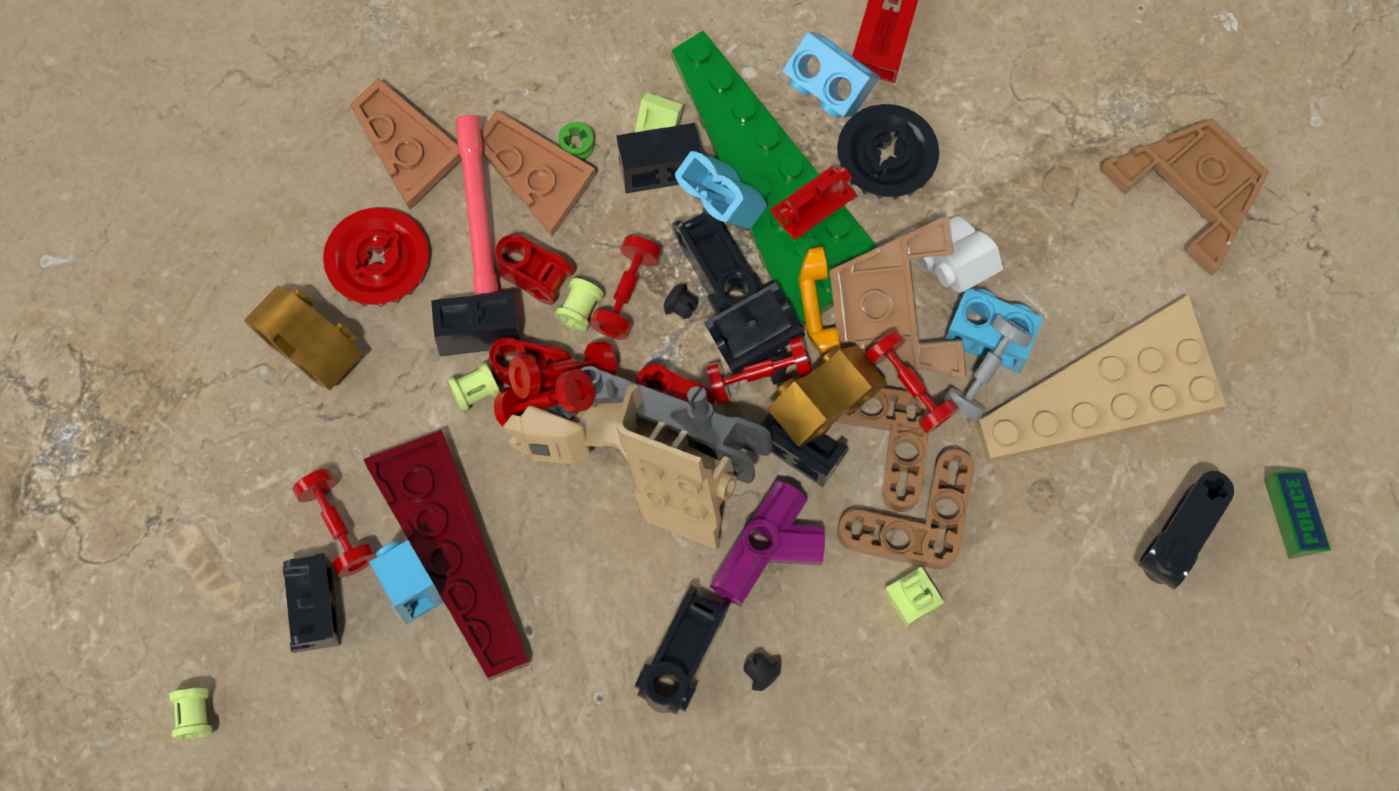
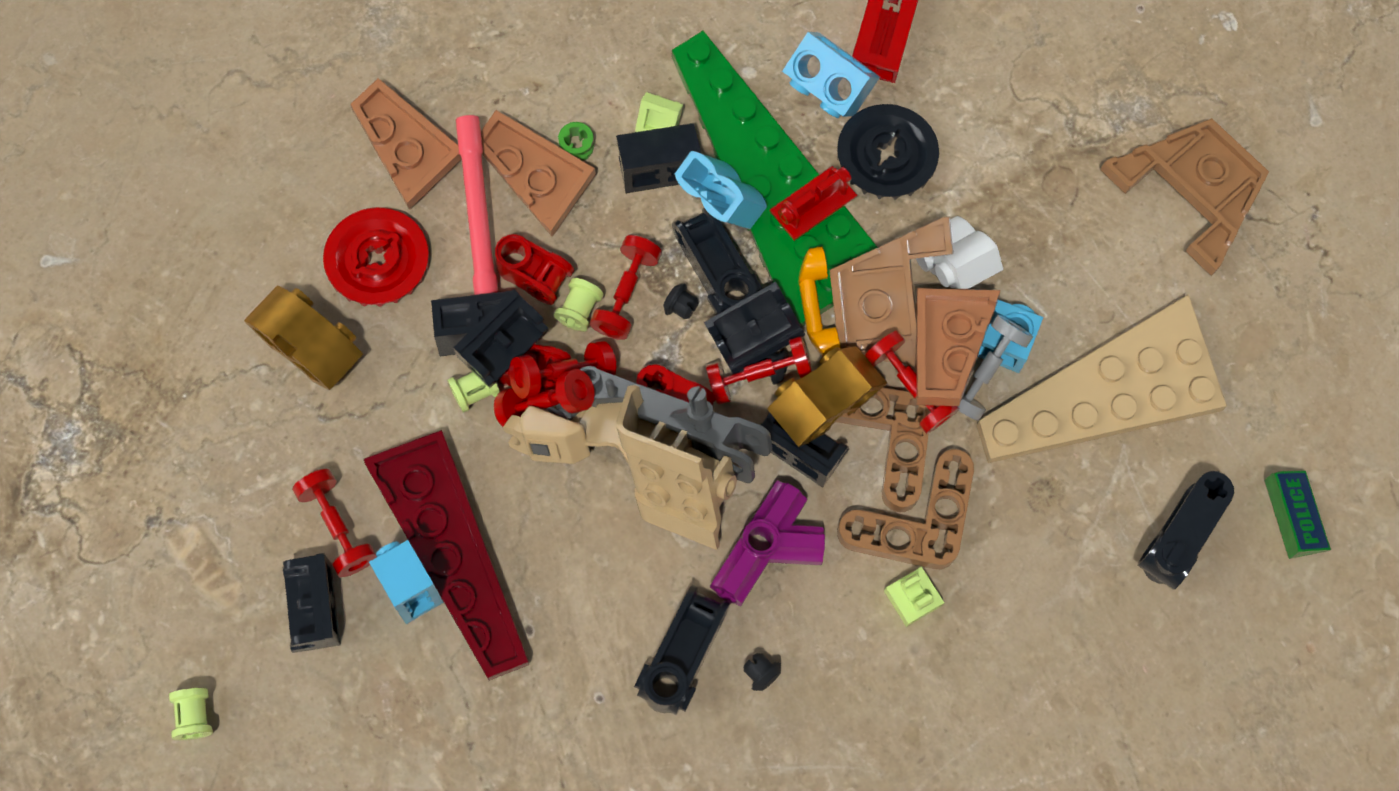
(499, 337): none -> black hinge
(948, 340): none -> nougat wing

